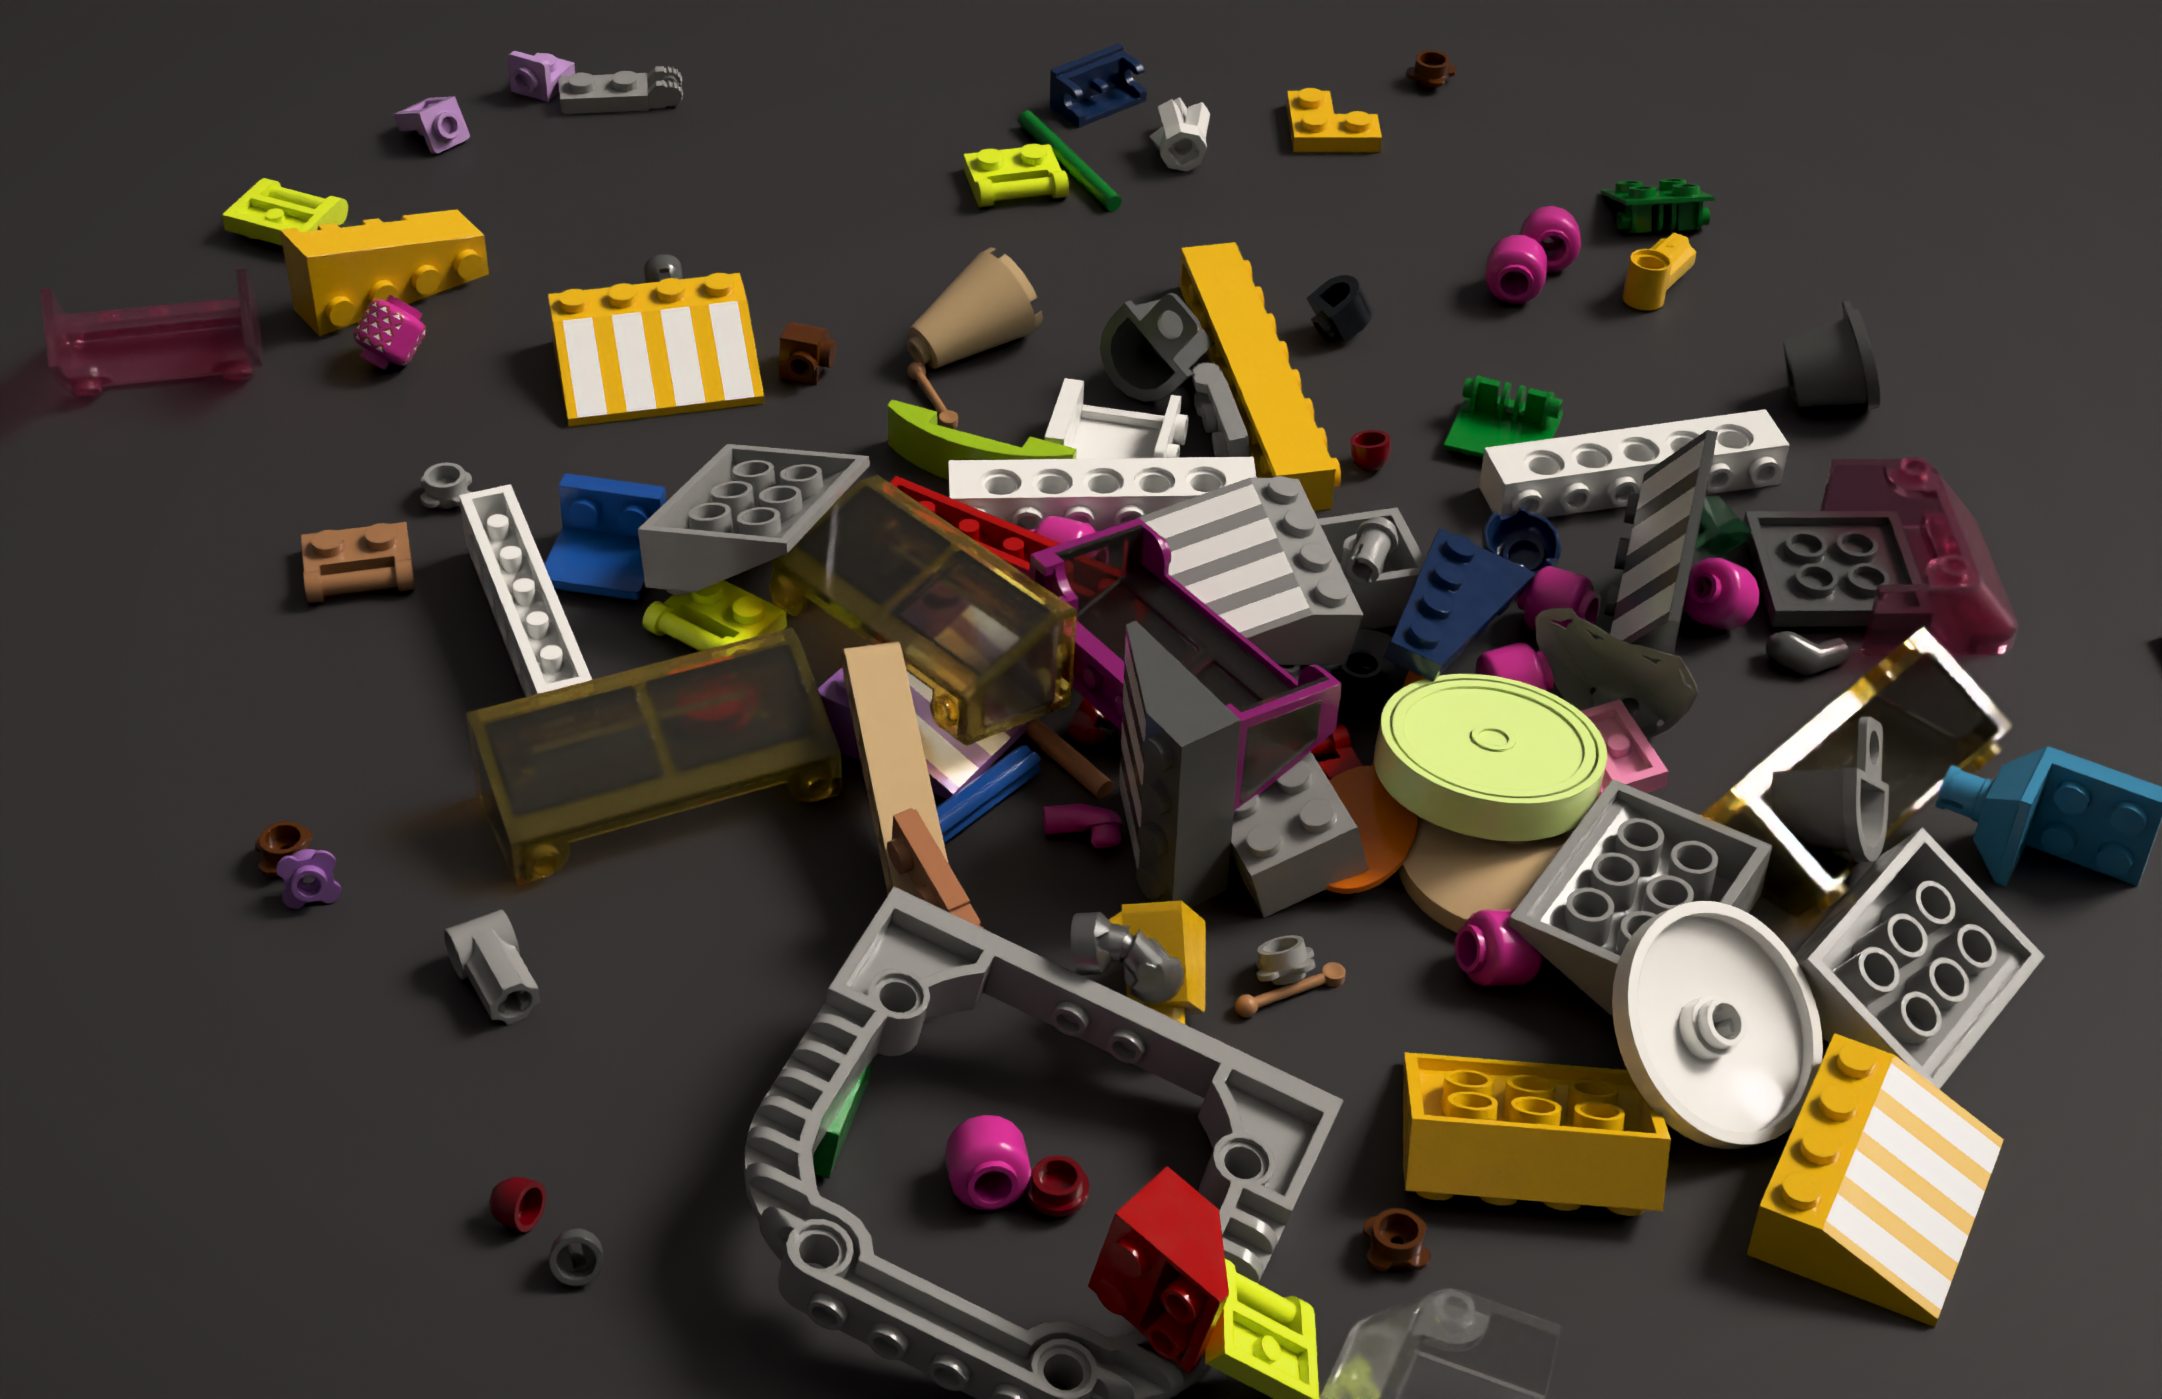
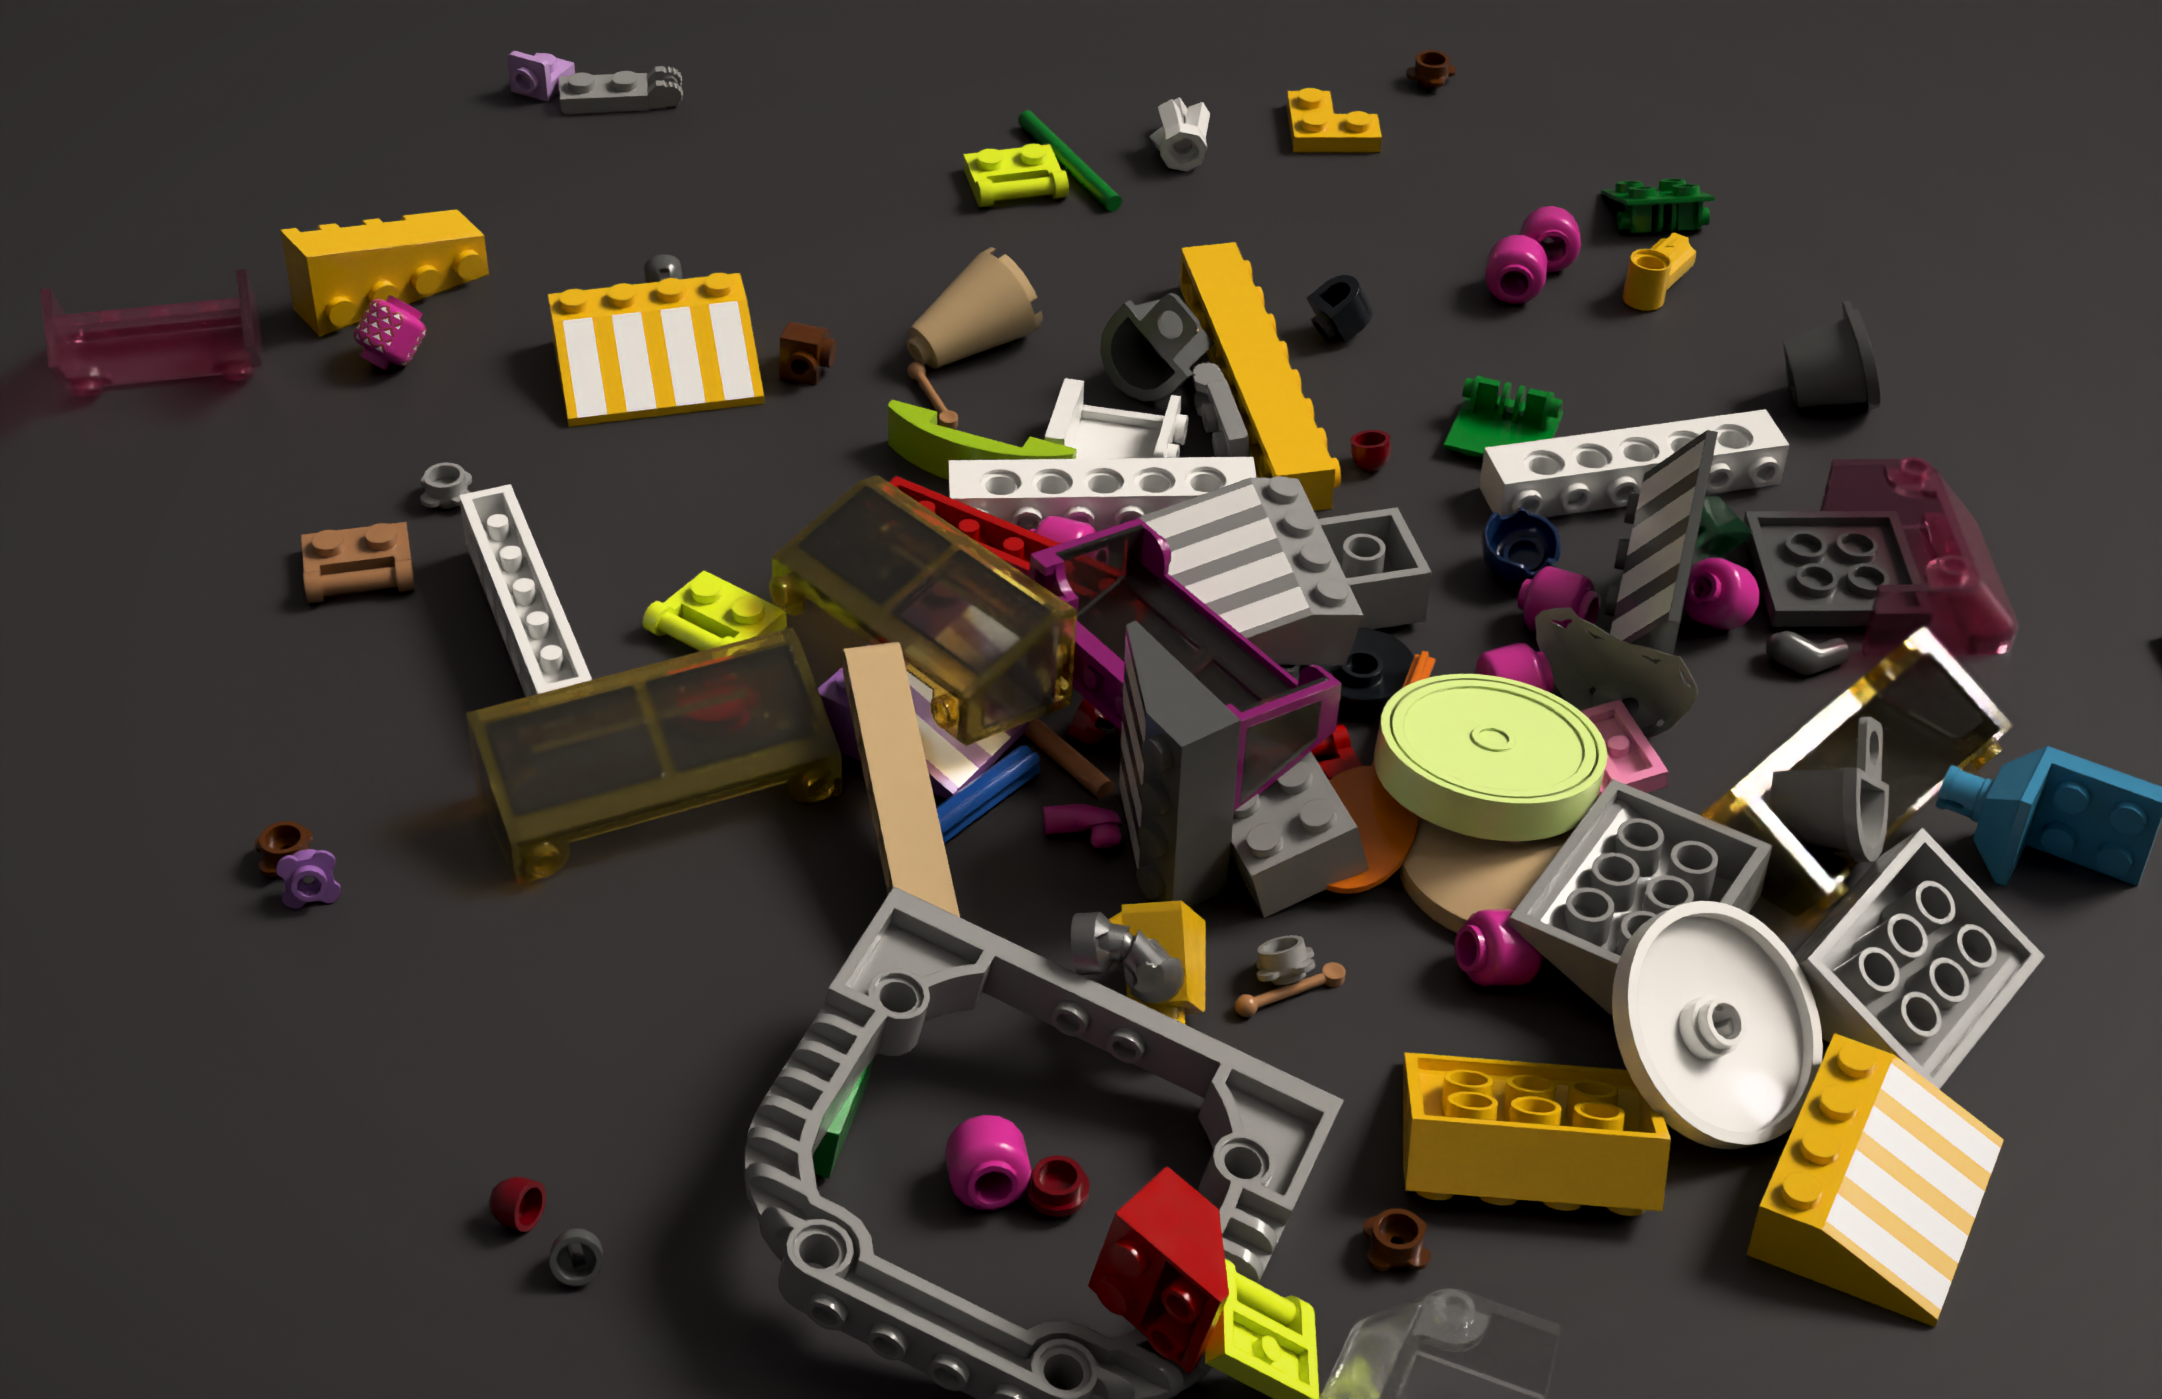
(271, 208): neon yellow plate -> none
(437, 120): lavender bracket -> none
(491, 959): light grey piece -> none
(600, 536): blue bracket -> none
(741, 513): light grey slope -> none
(918, 855): nougat hinge -> none
(1096, 86): dark blue hinge -> none
(1375, 541): light grey pin -> none
(1452, 603): dark blue wing -> none

